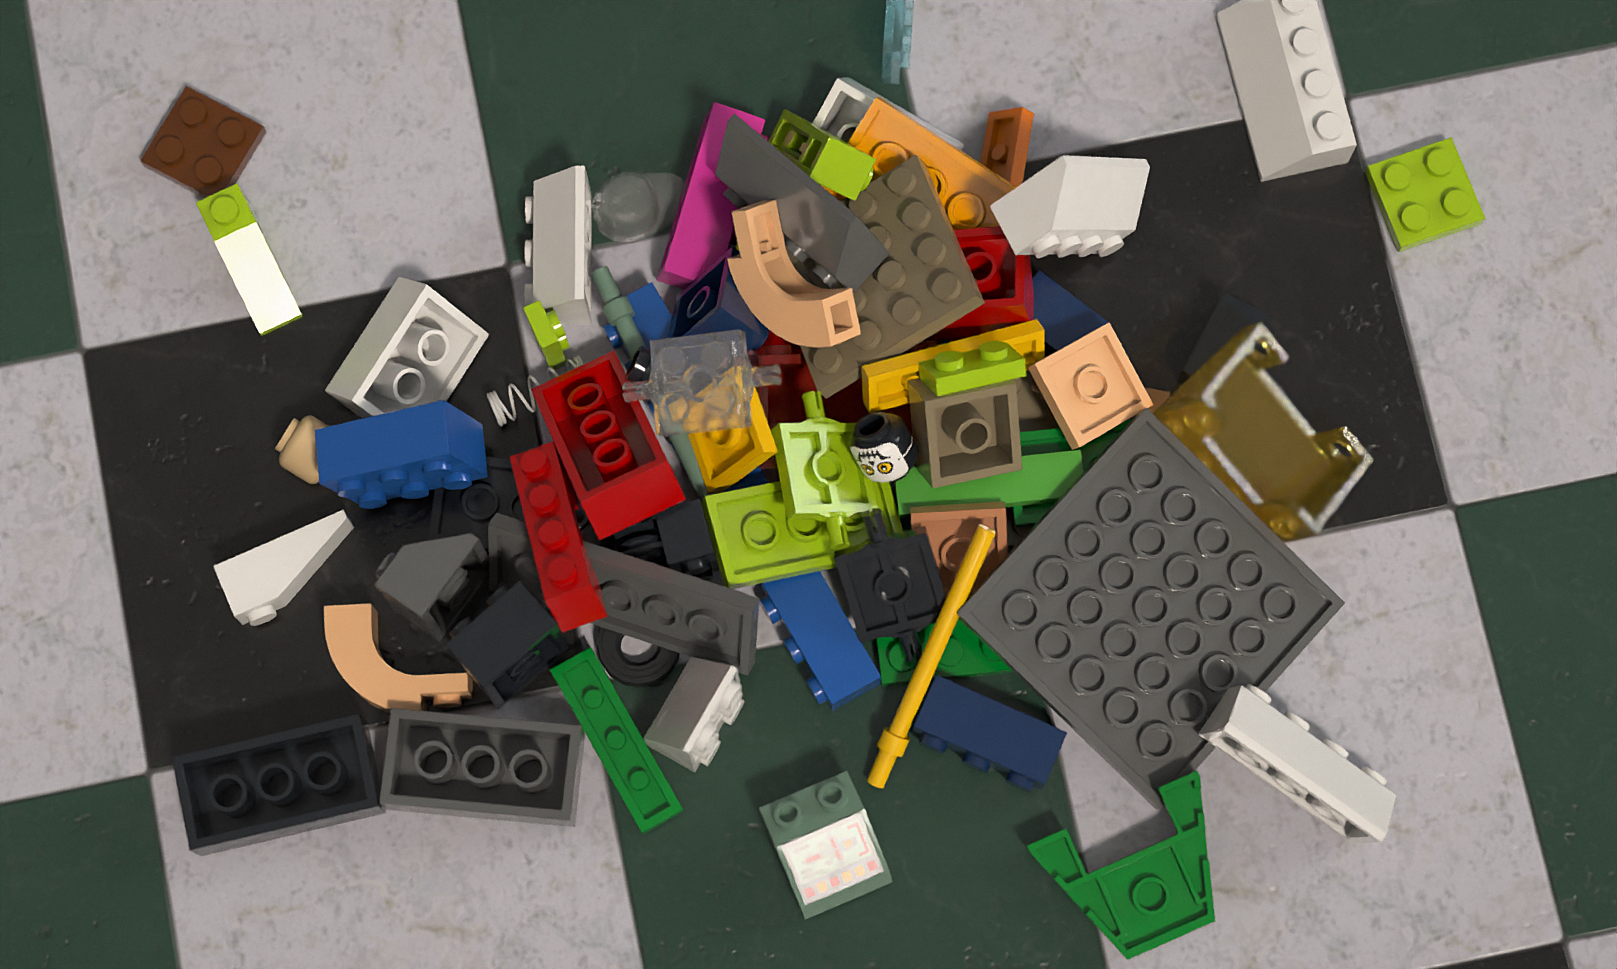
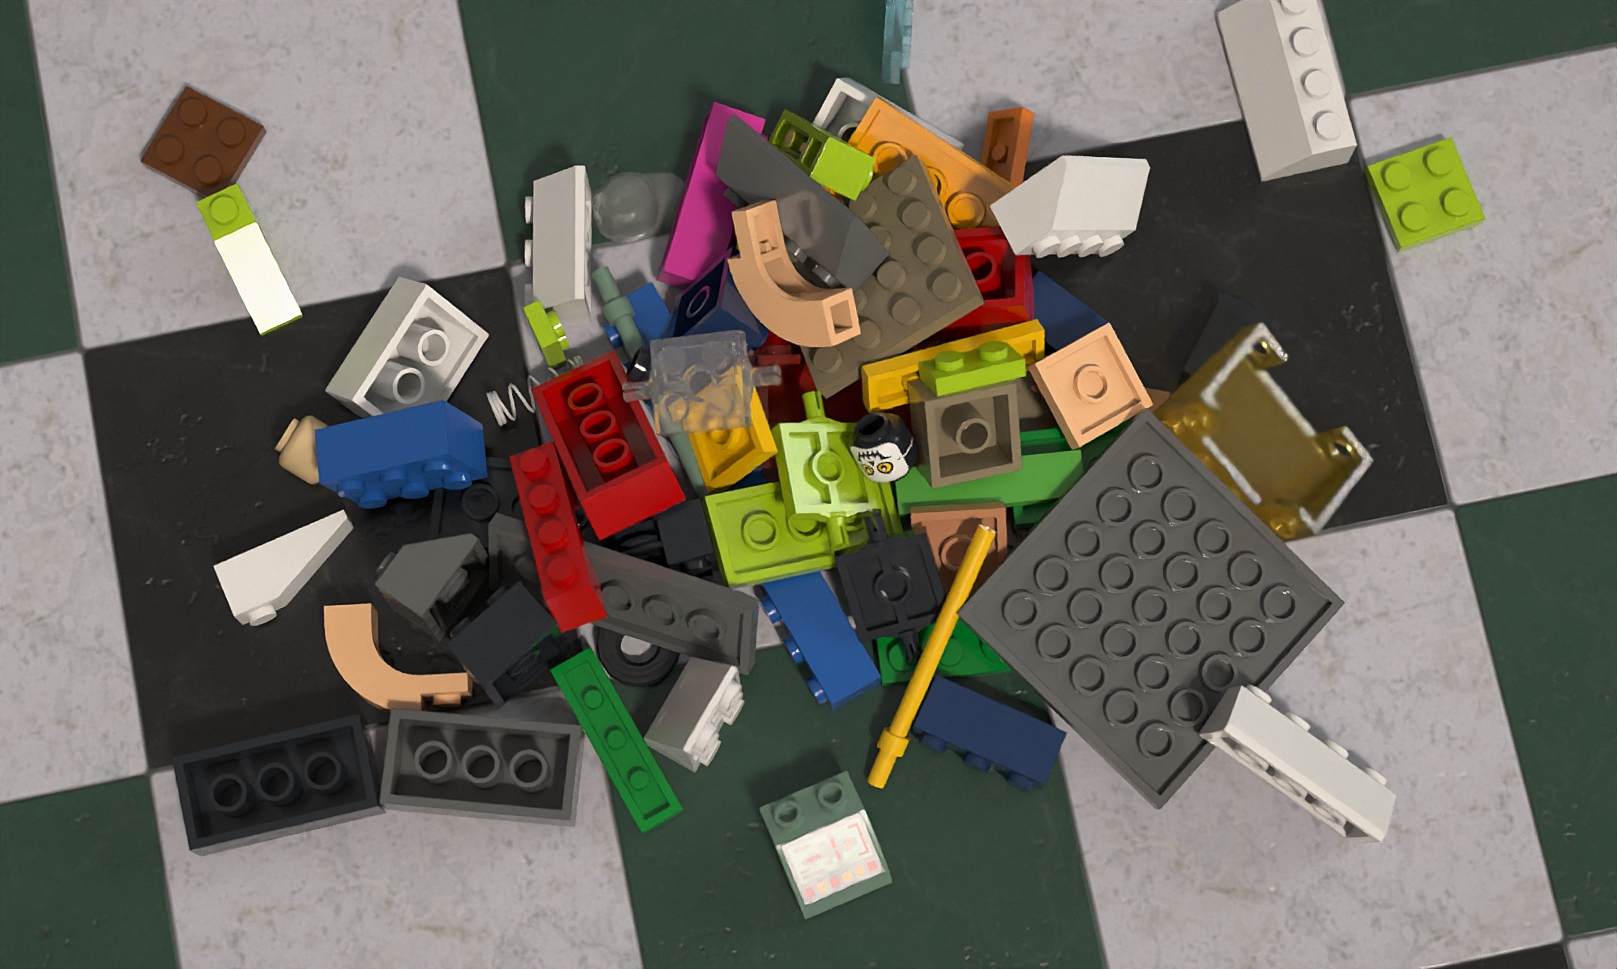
(1150, 892): green wing -> none

